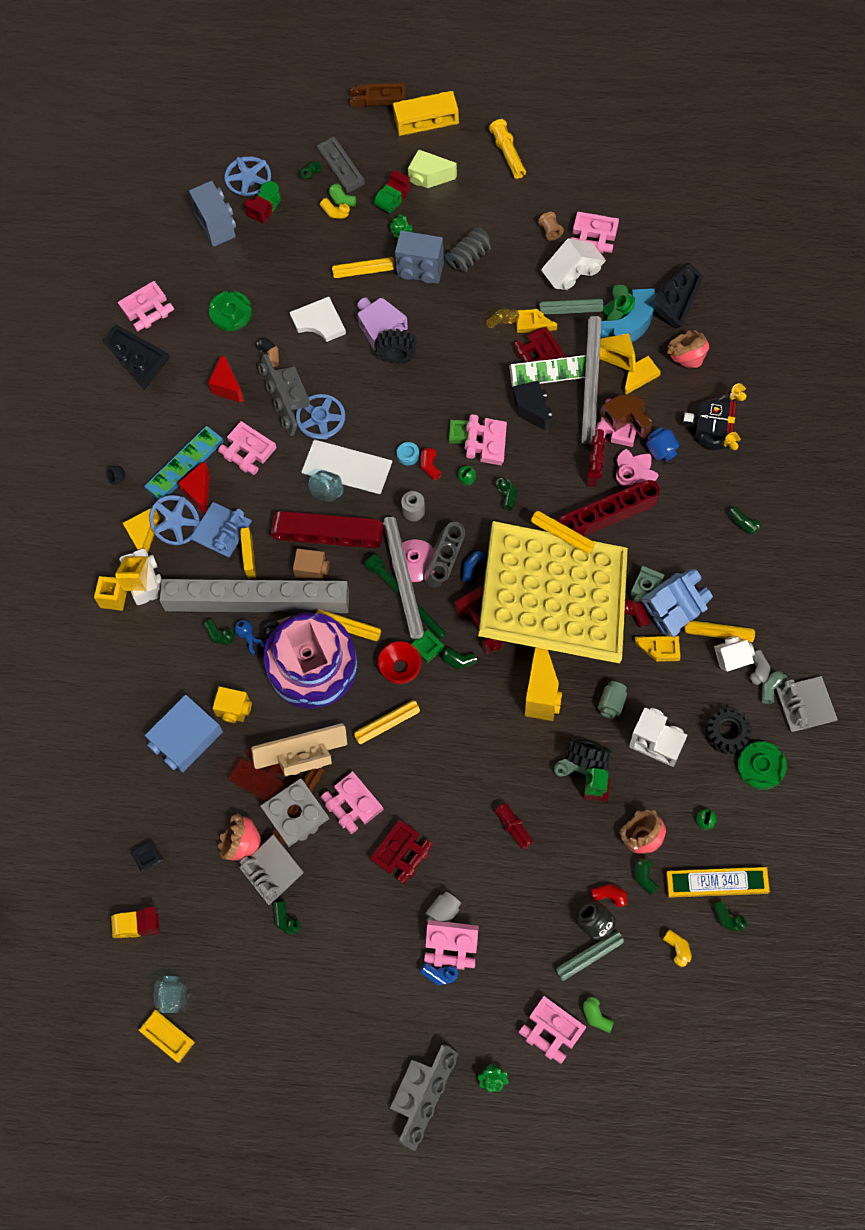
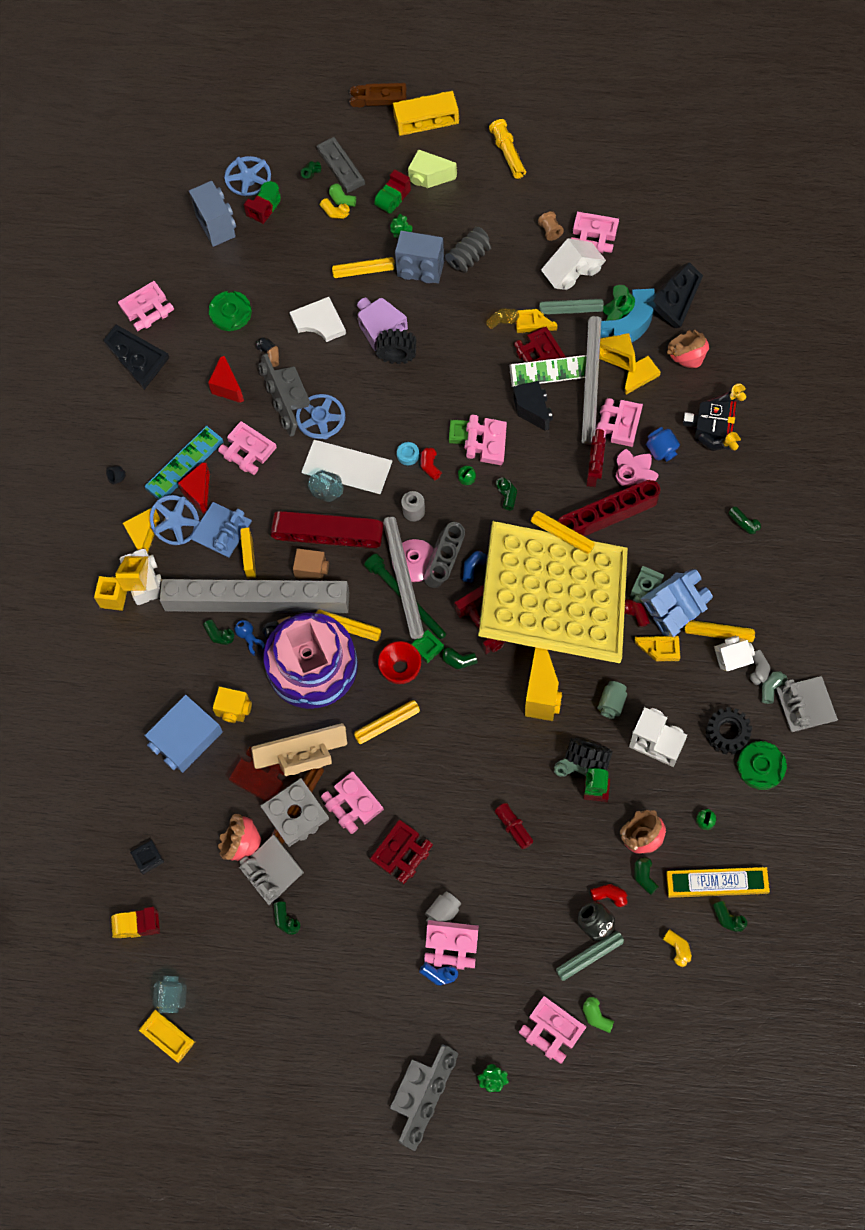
(626, 410): reddish brown brick -> none

